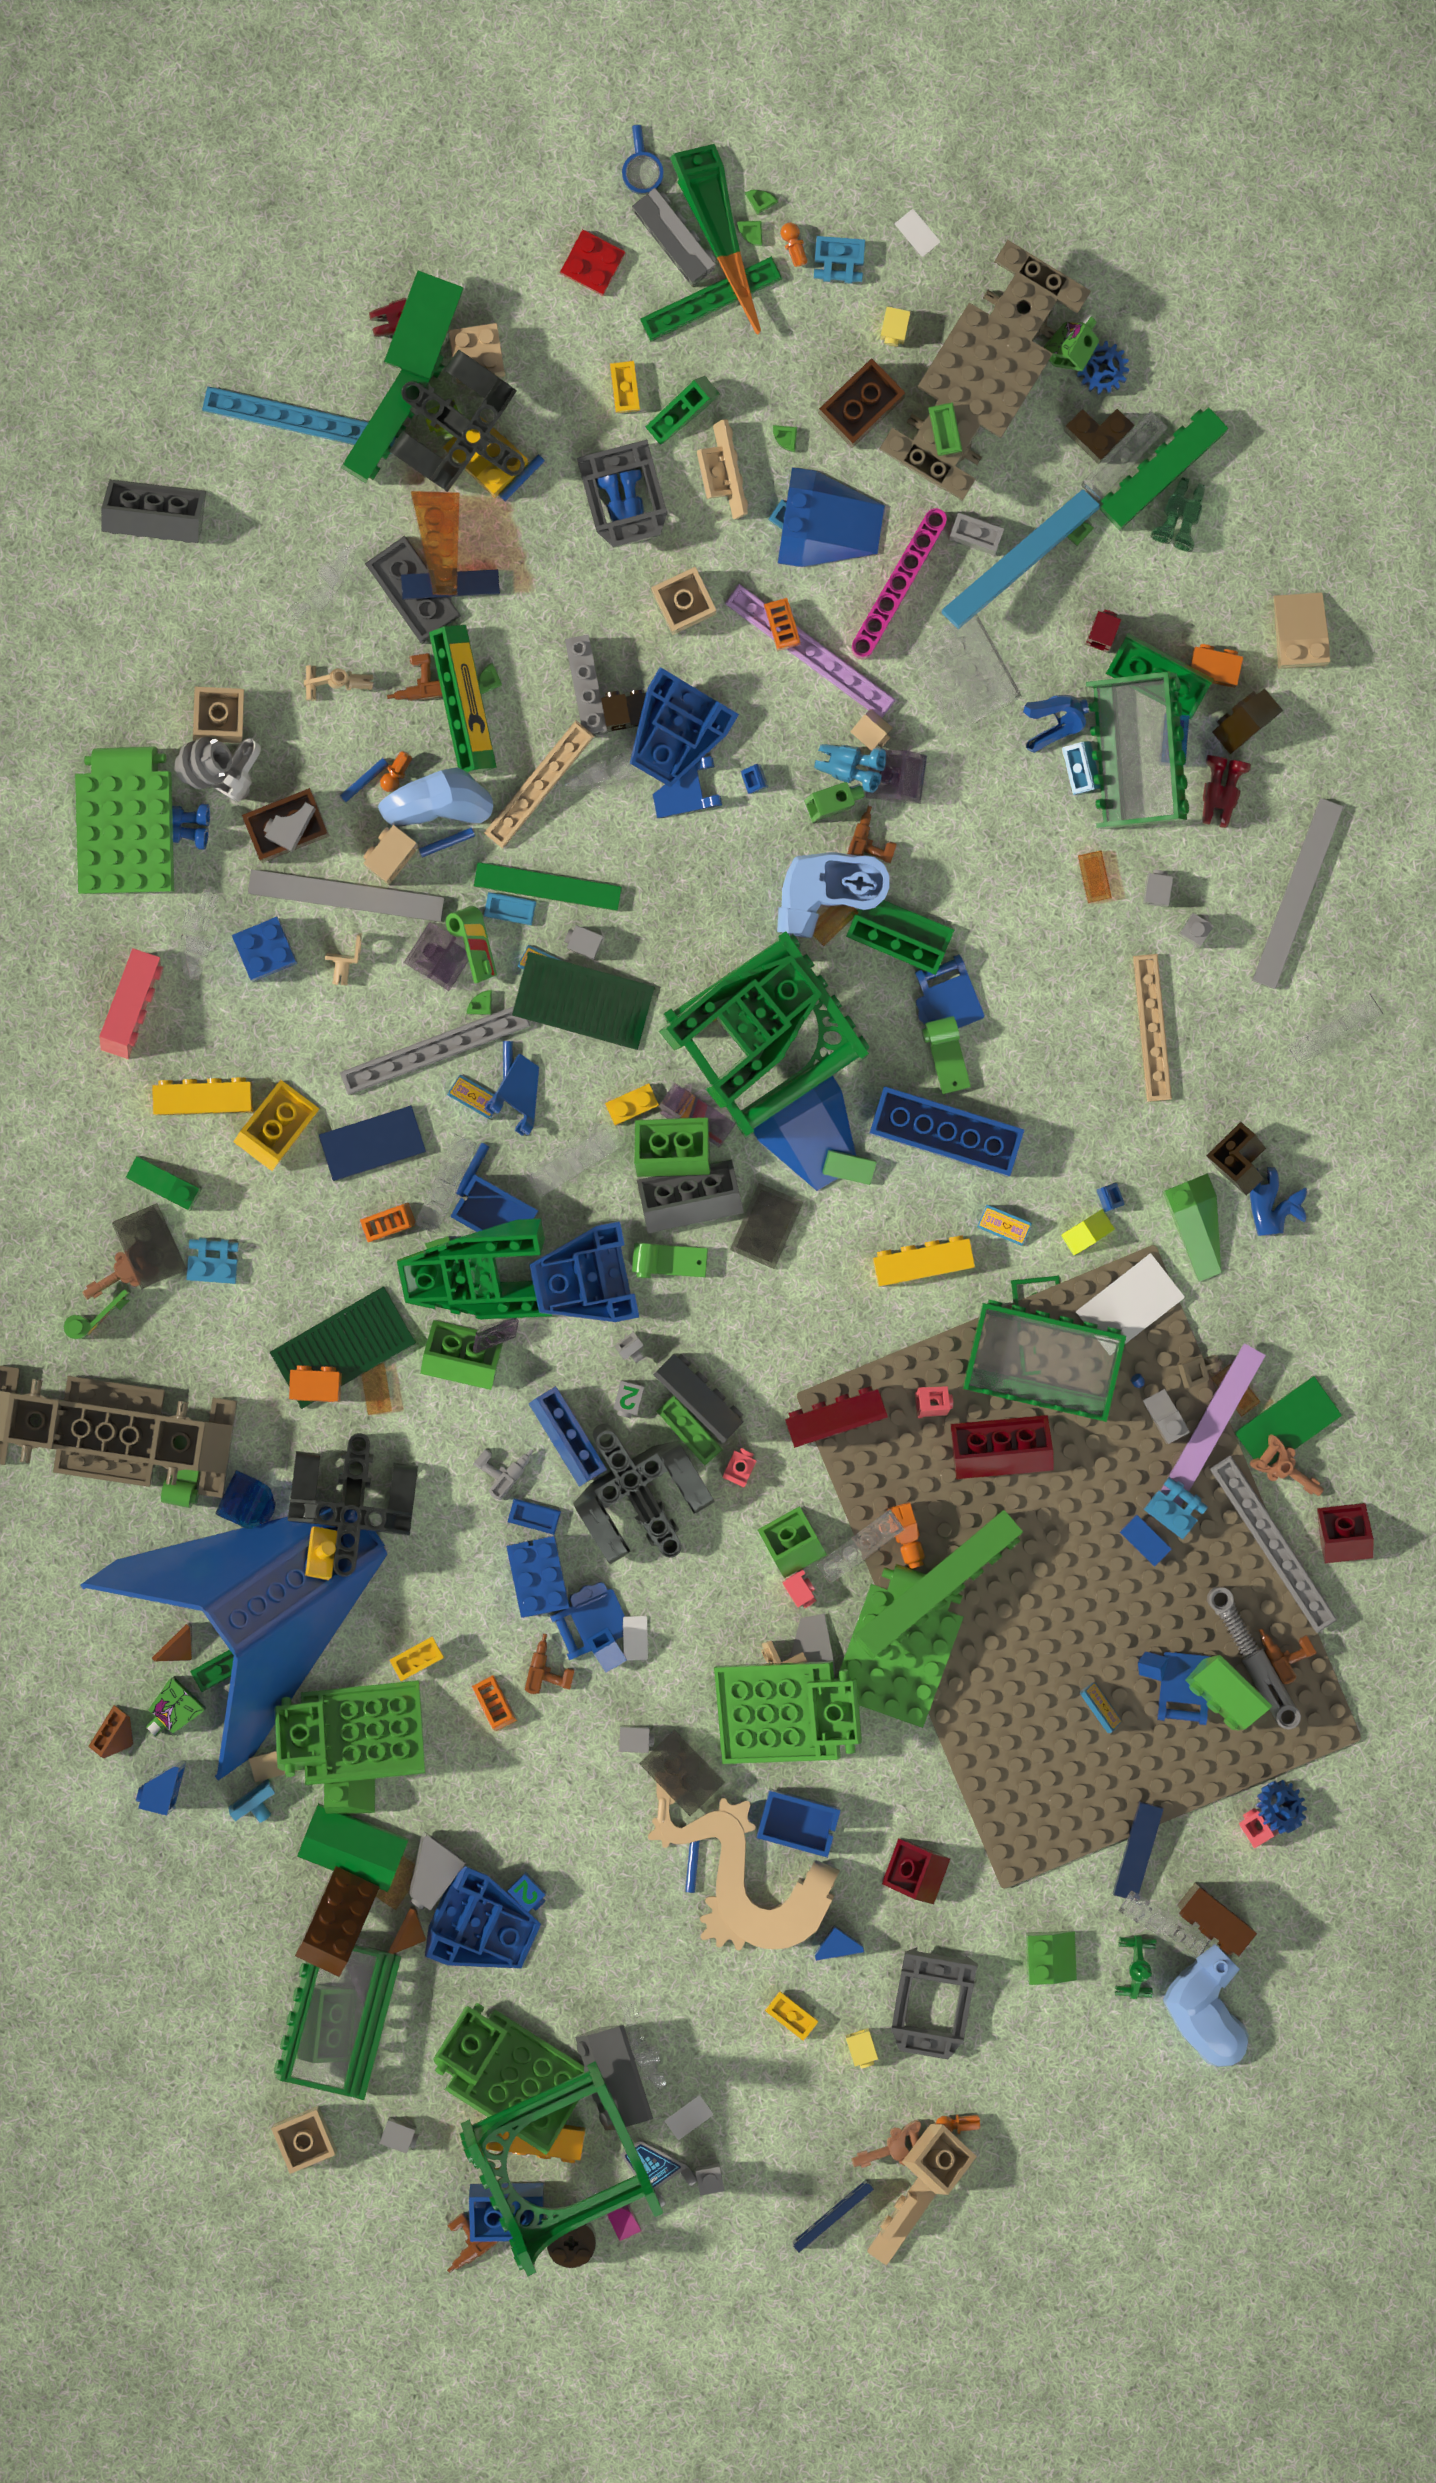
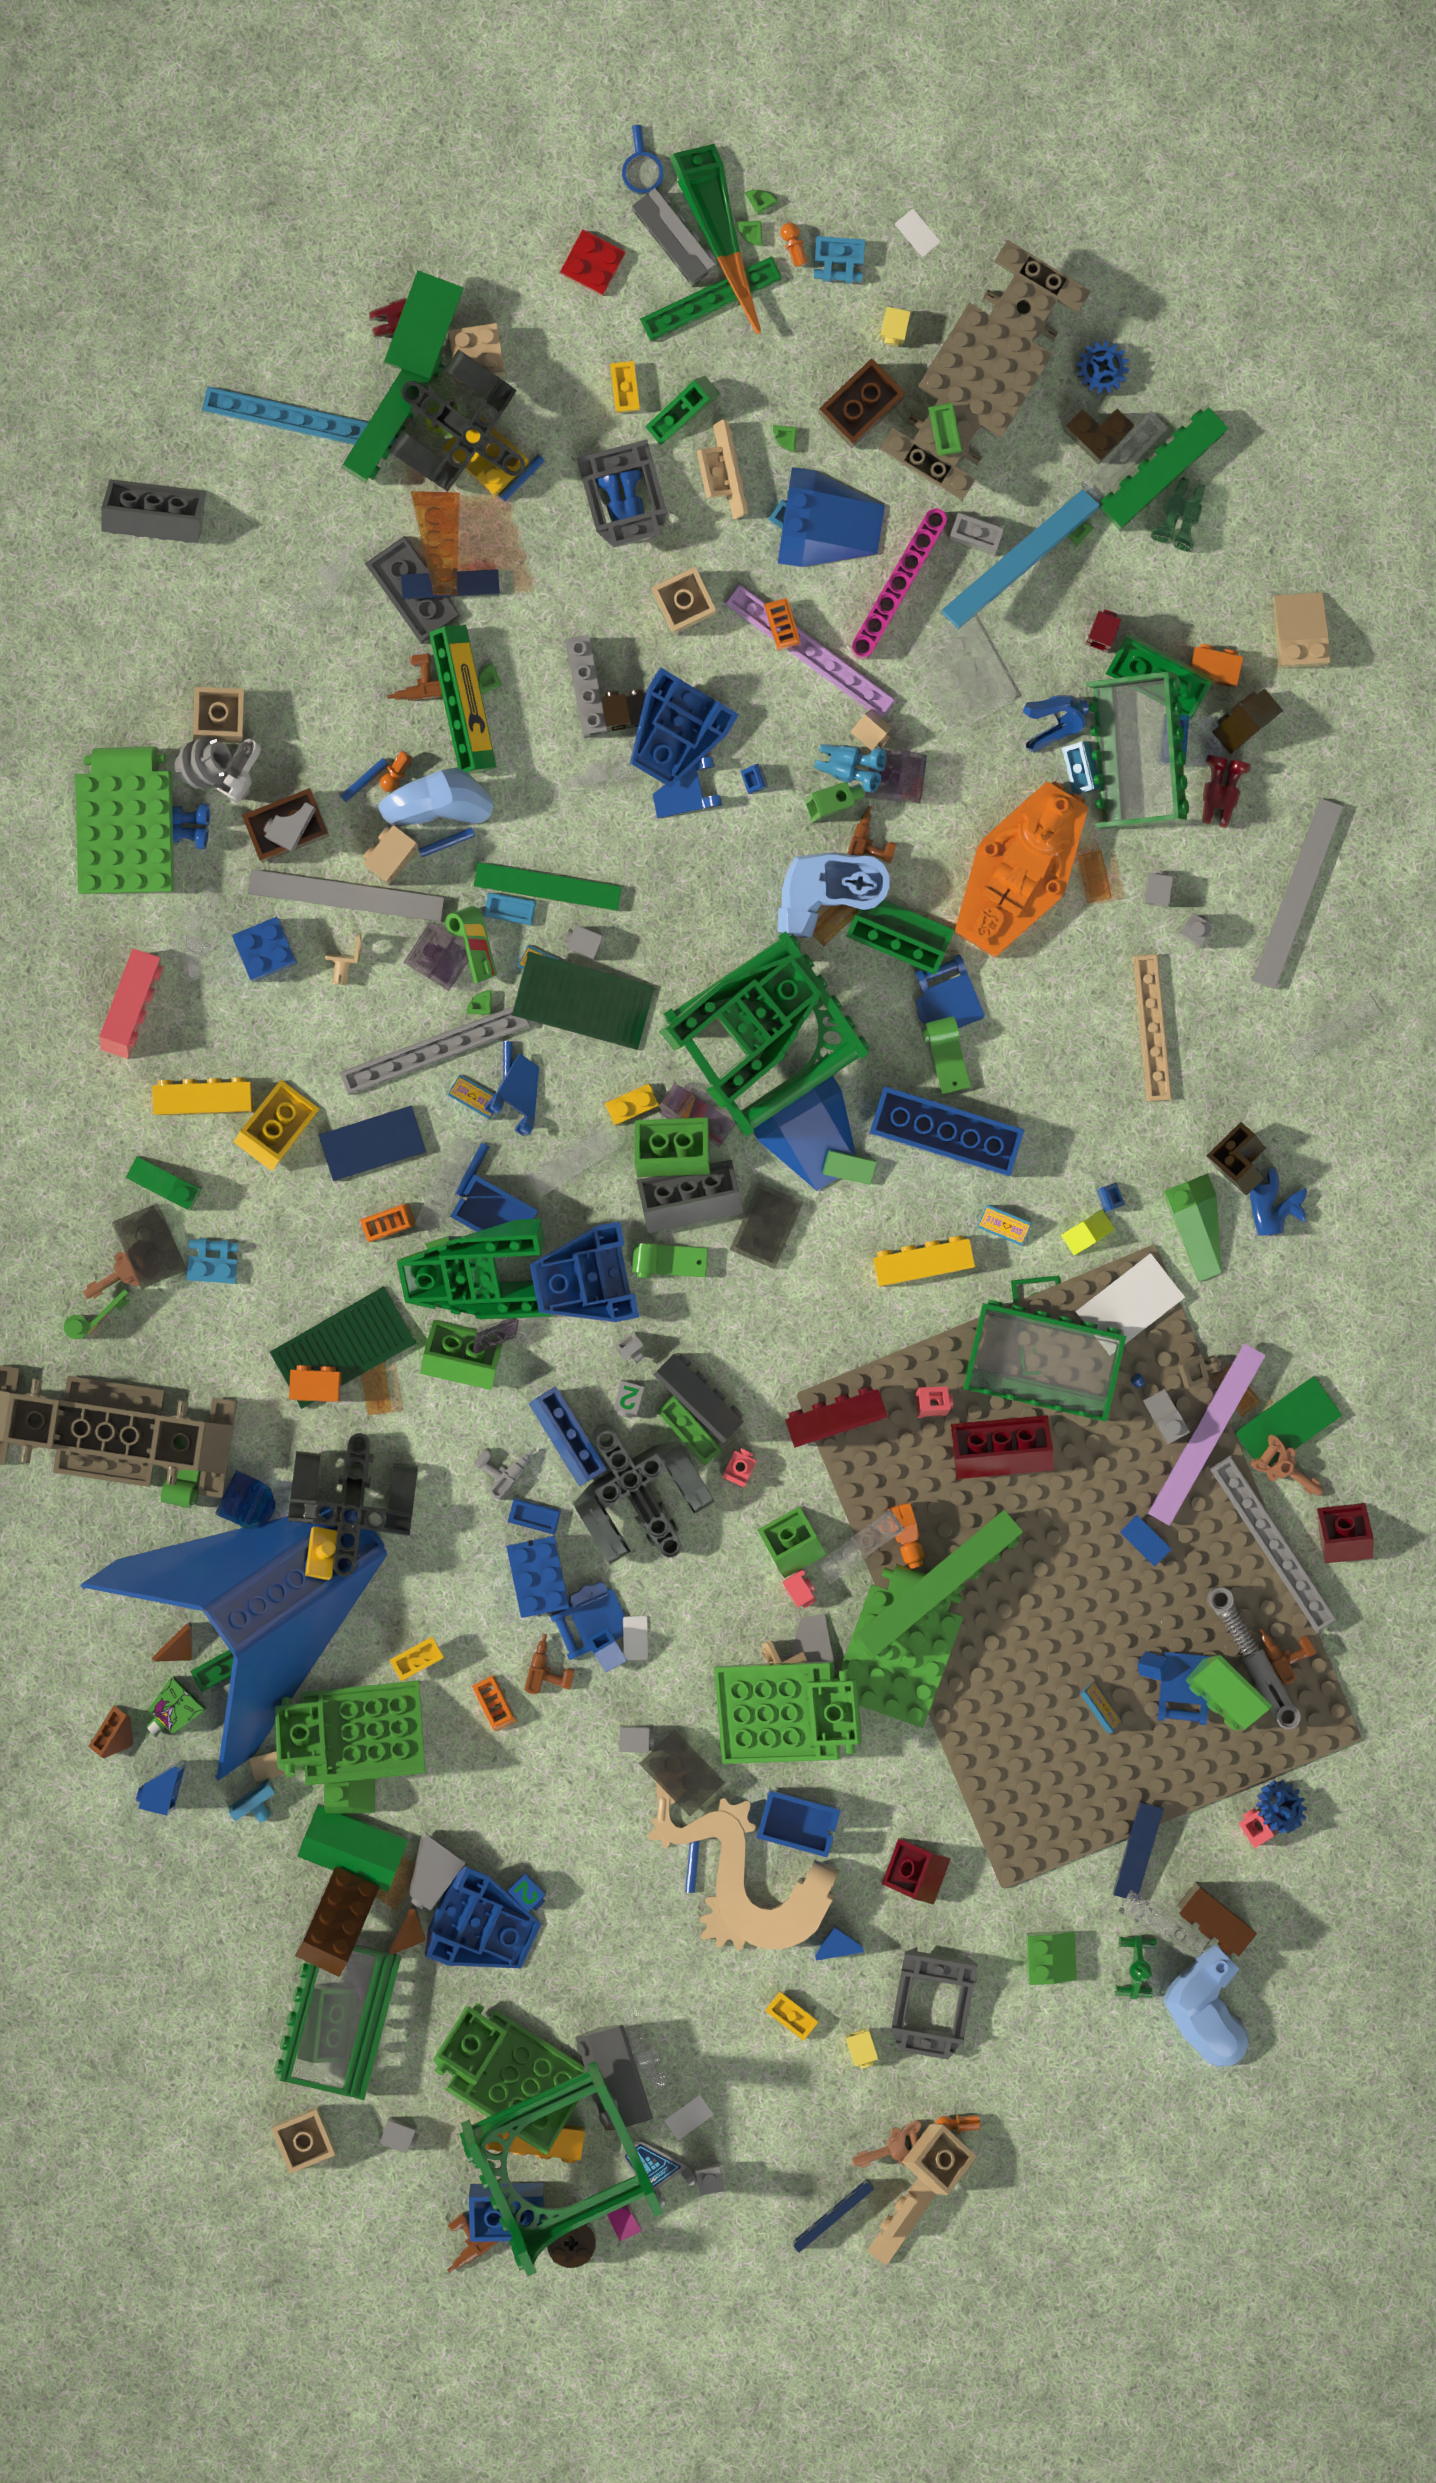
(335, 679): tan pin -> none
(539, 784): tan tile -> none
(1021, 868): none -> orange container
(1073, 344): bright green torso -> none
(1172, 1515): dark azure plate -> none

